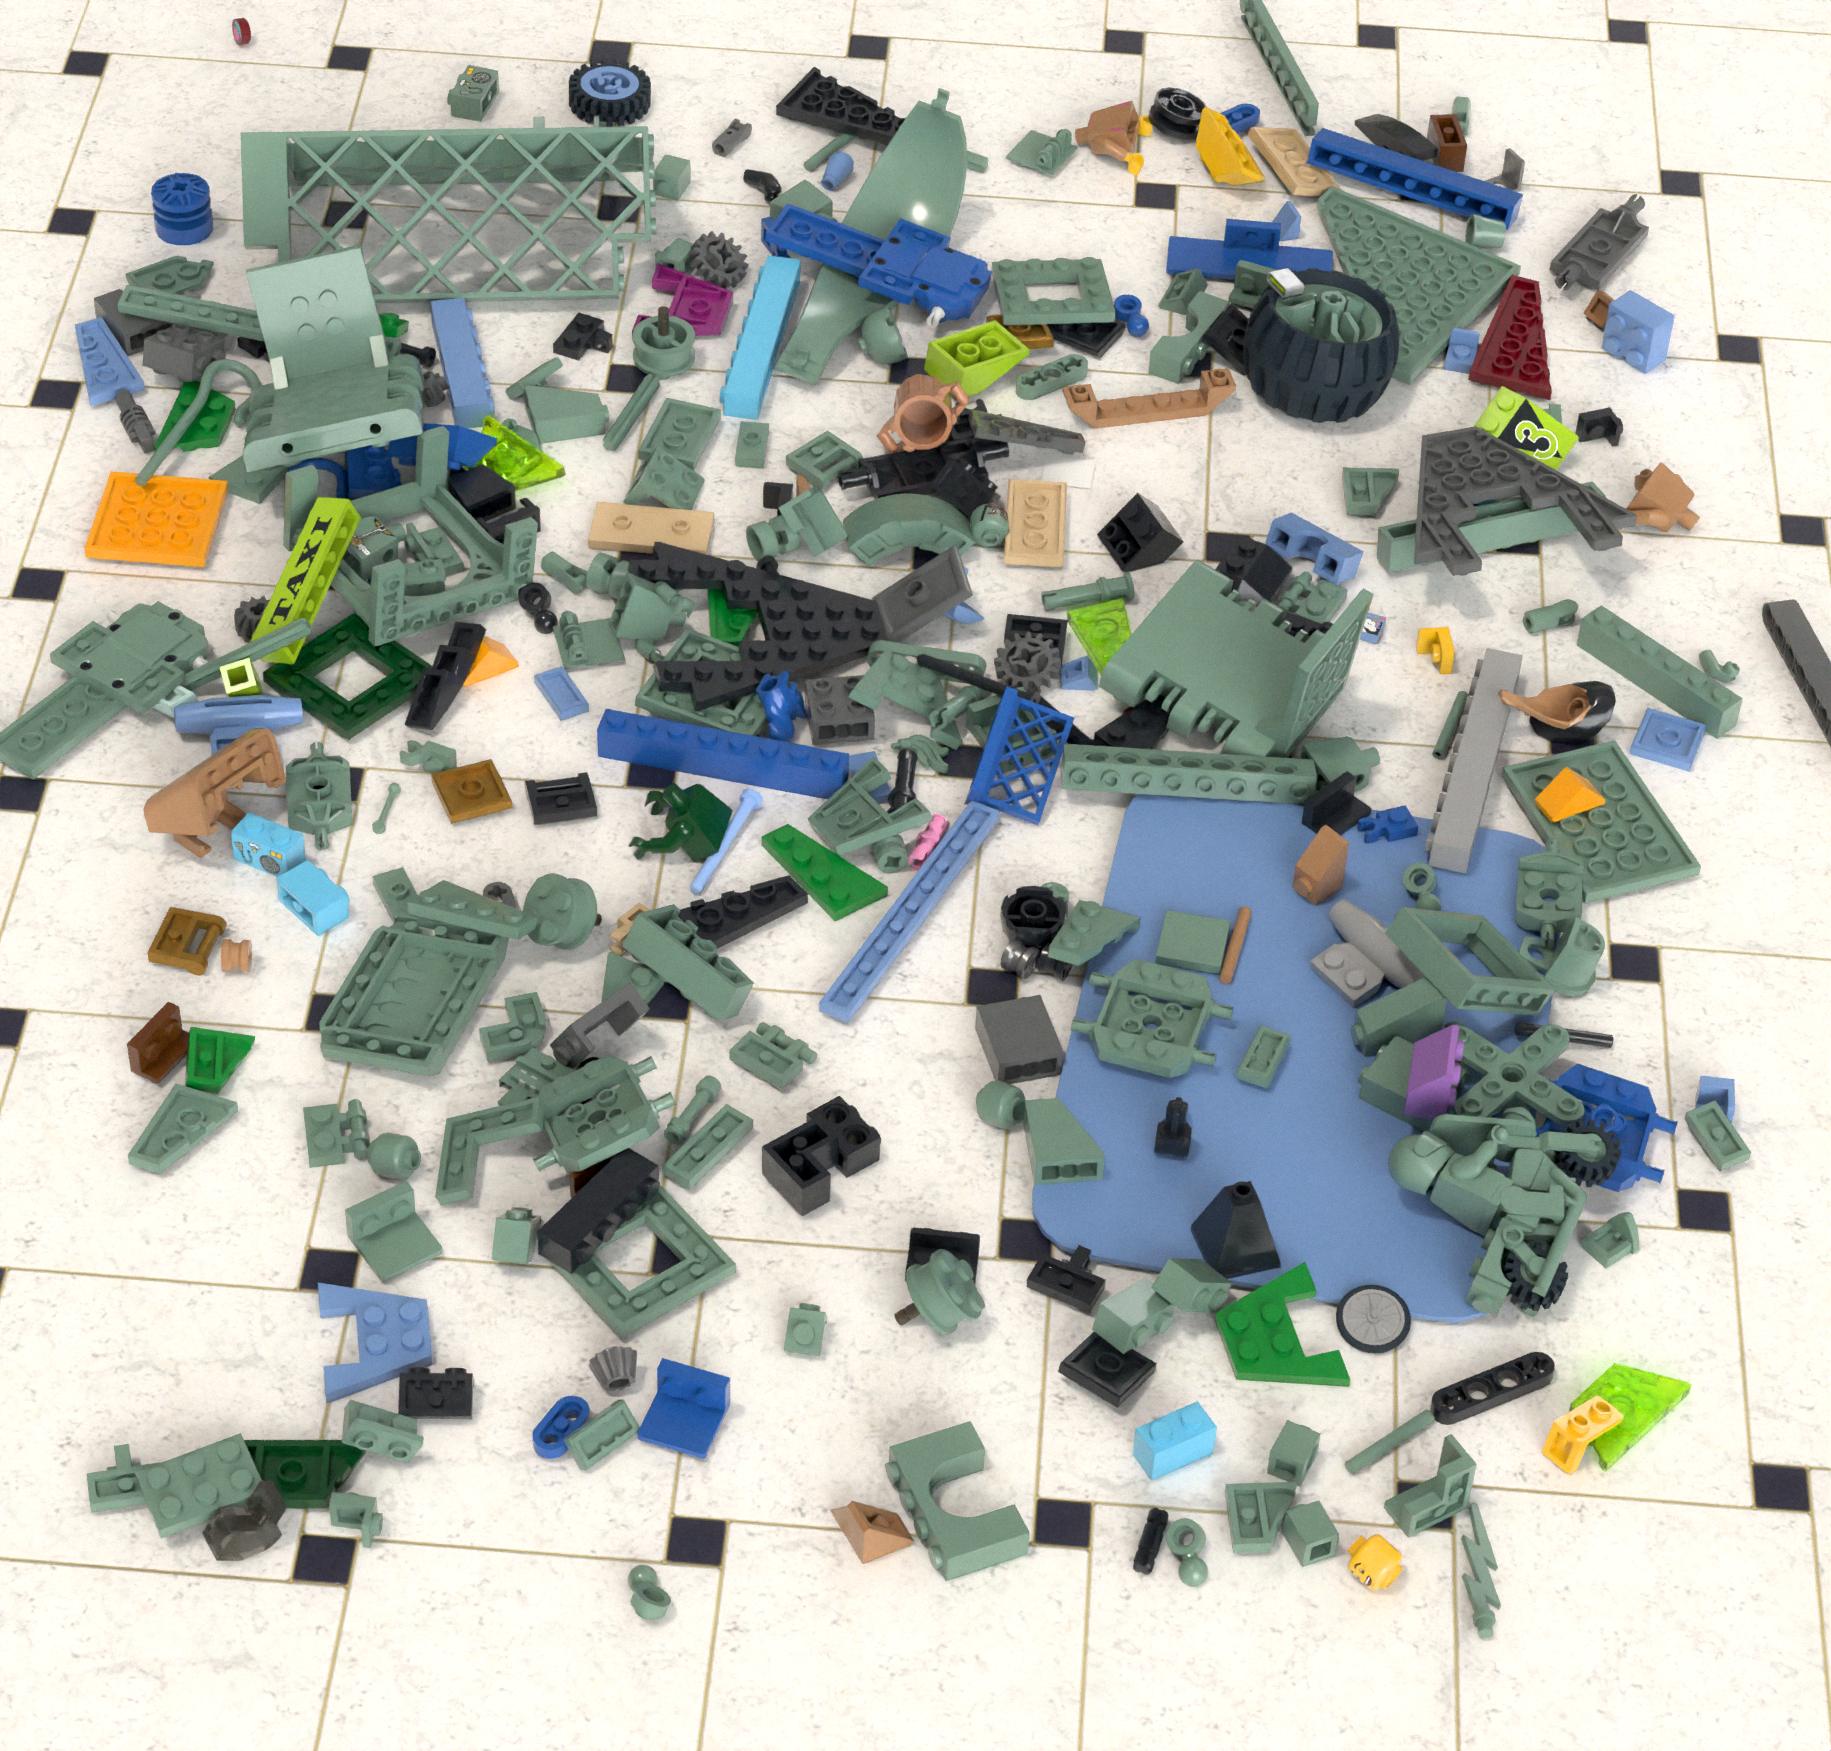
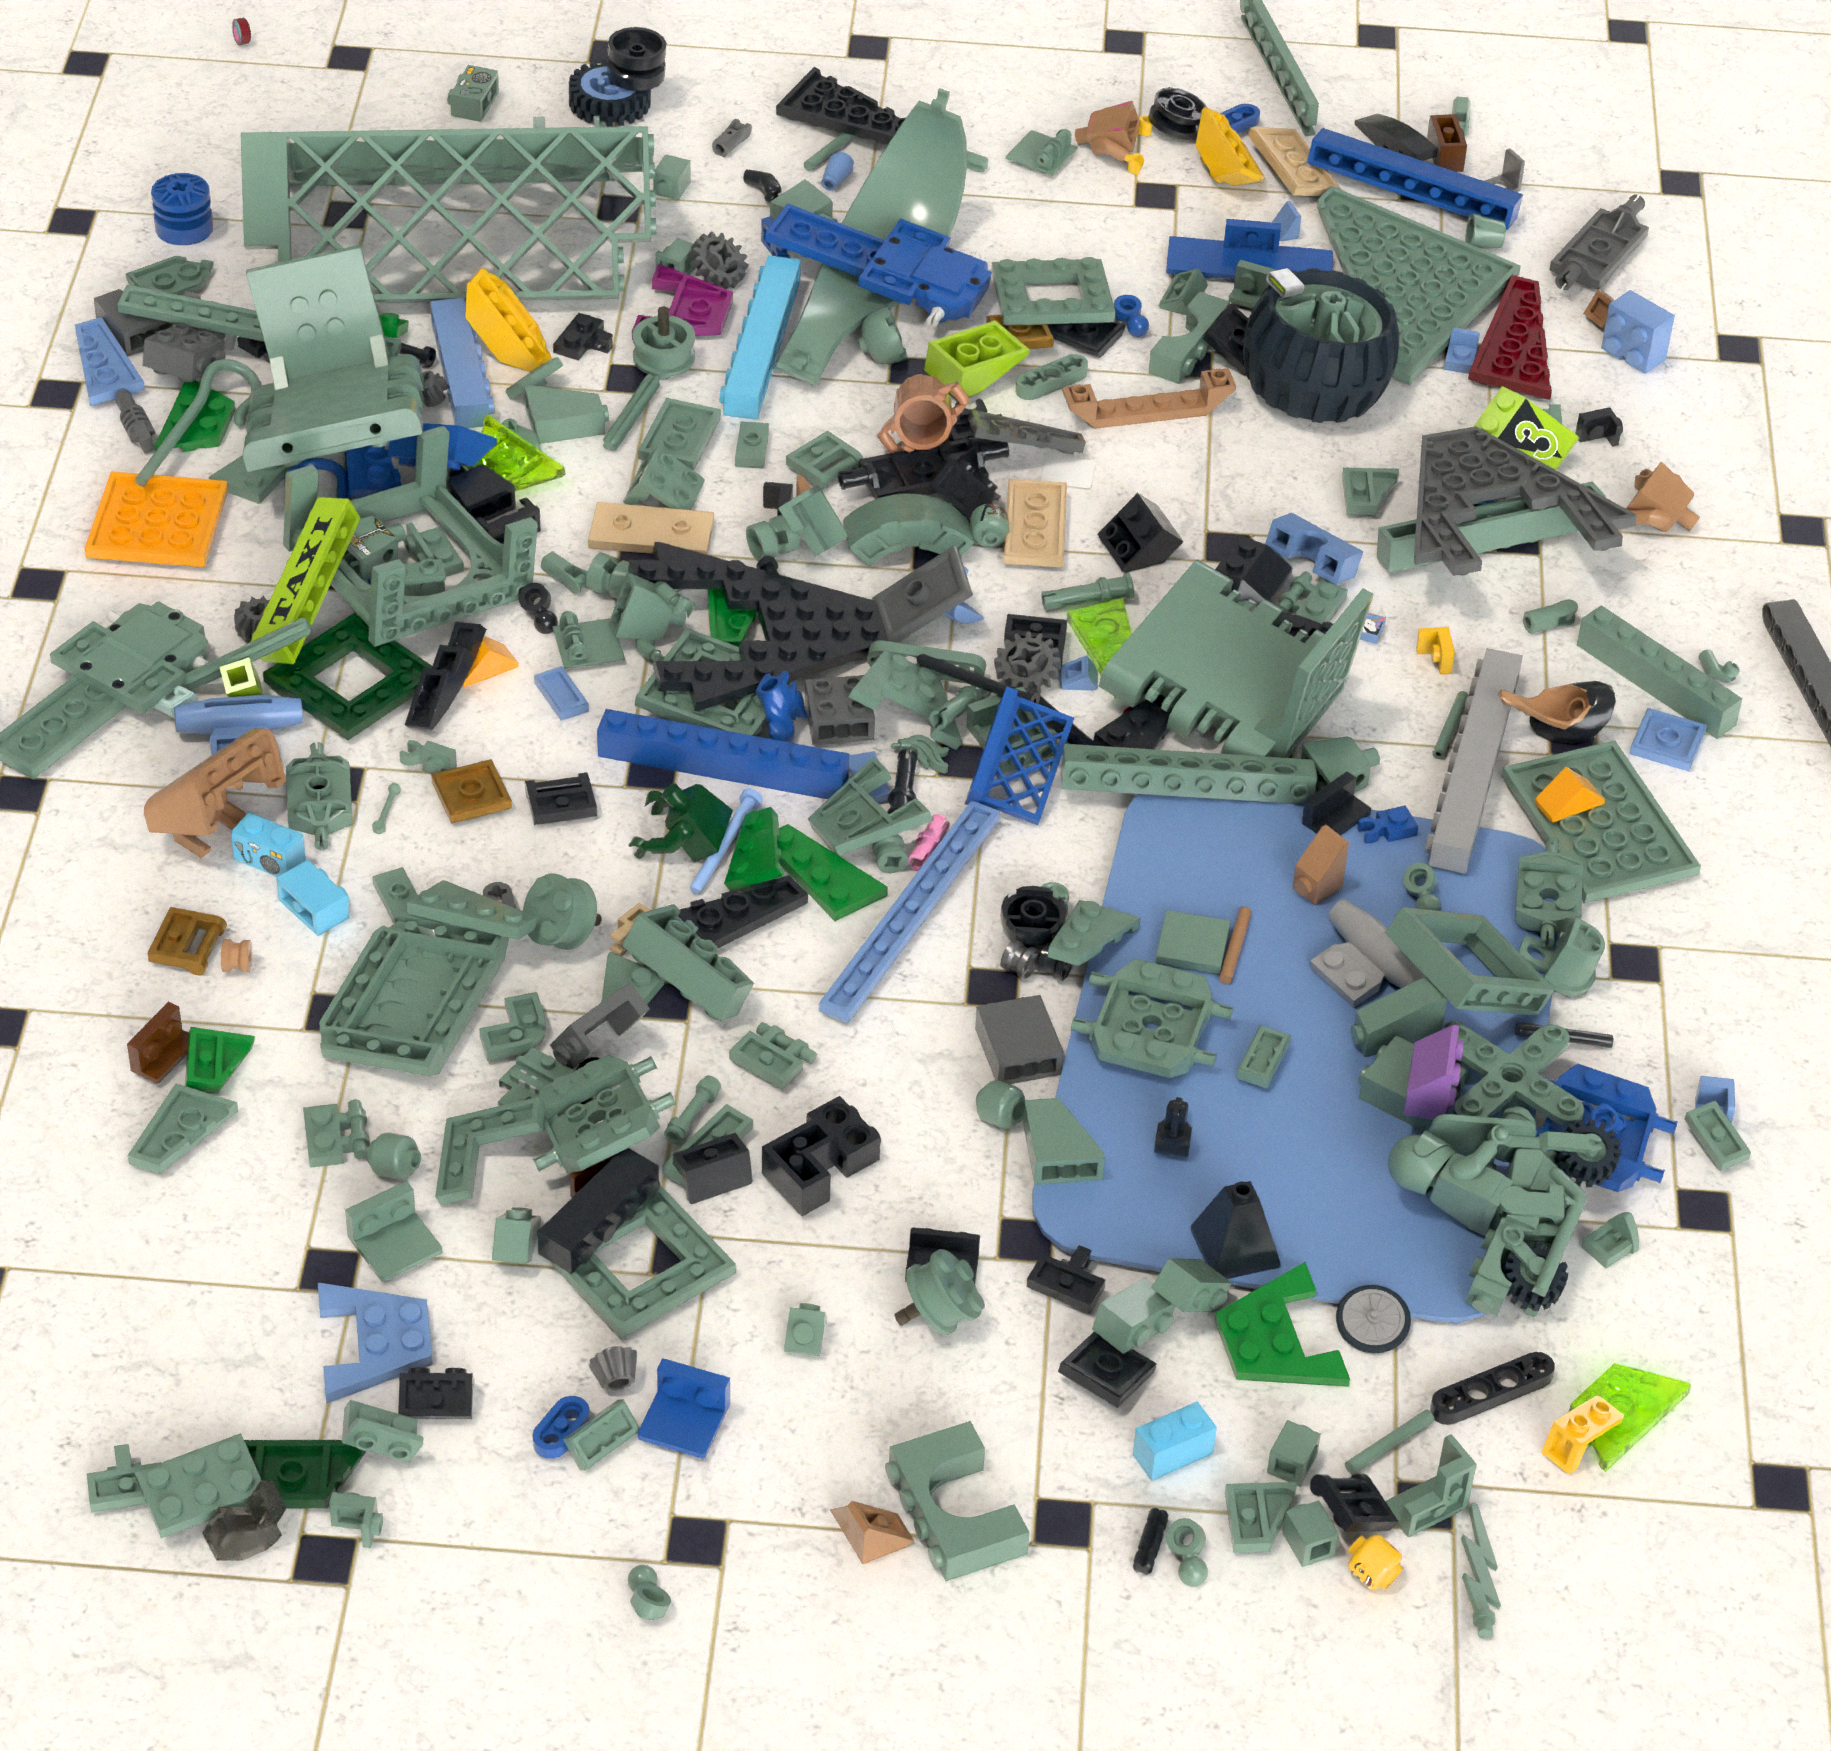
(504, 322): none -> yellow wedge
(636, 58): none -> black wheel
(714, 1167): none -> black panel
(755, 851): none -> green wing
(1354, 1511): none -> black plate

